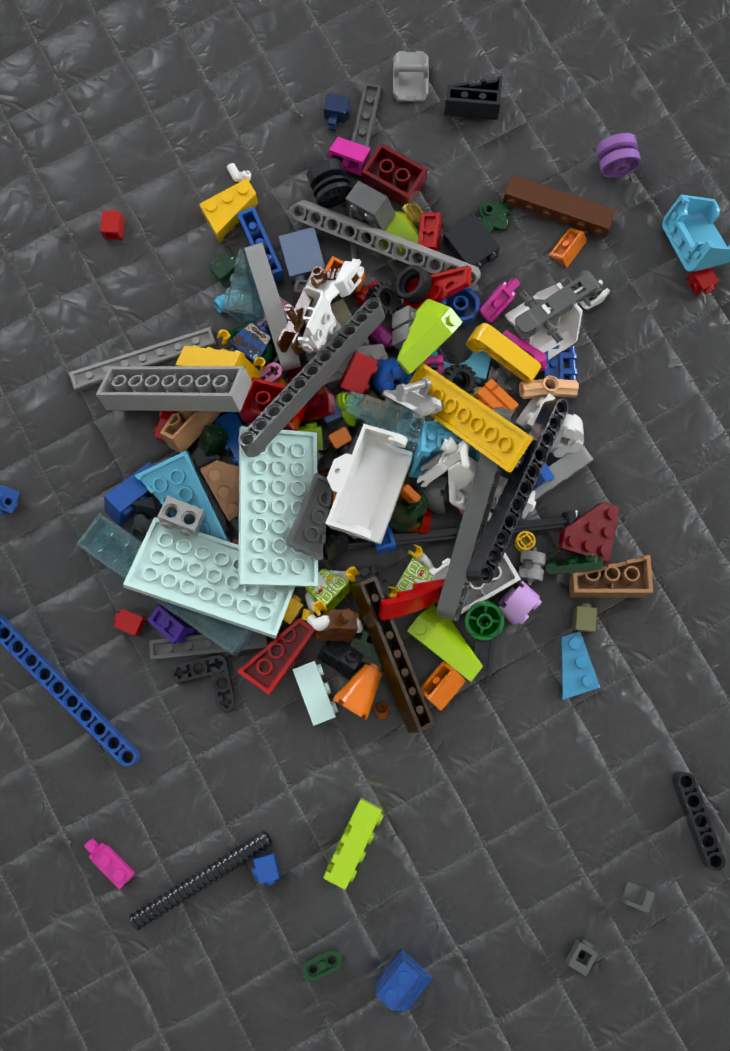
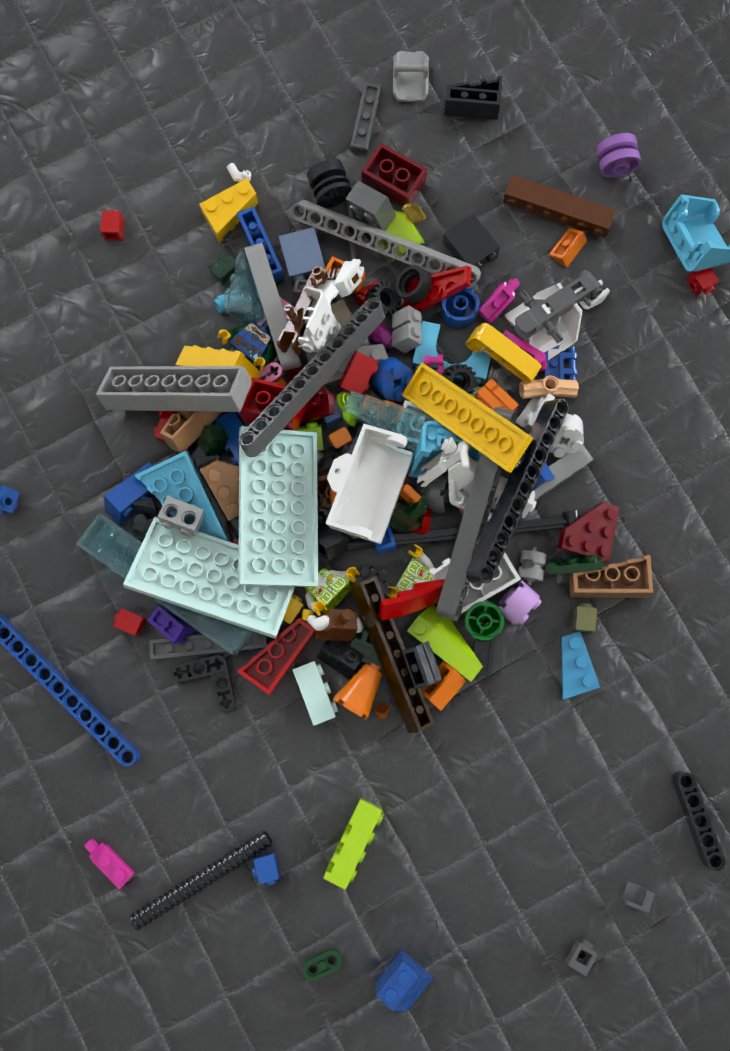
(147, 356): light grey tile -> none
(310, 523): dark grey wing -> none
(336, 110): dark blue brick -> none
(351, 154): dark pink brick -> none
(414, 399): light grey shield -> none
(421, 665): none -> black brick
(430, 230): red hinge -> none
(430, 328): lime wedge -> none
(496, 217): dark green plate -> none
(524, 541): yellow wheel -> none

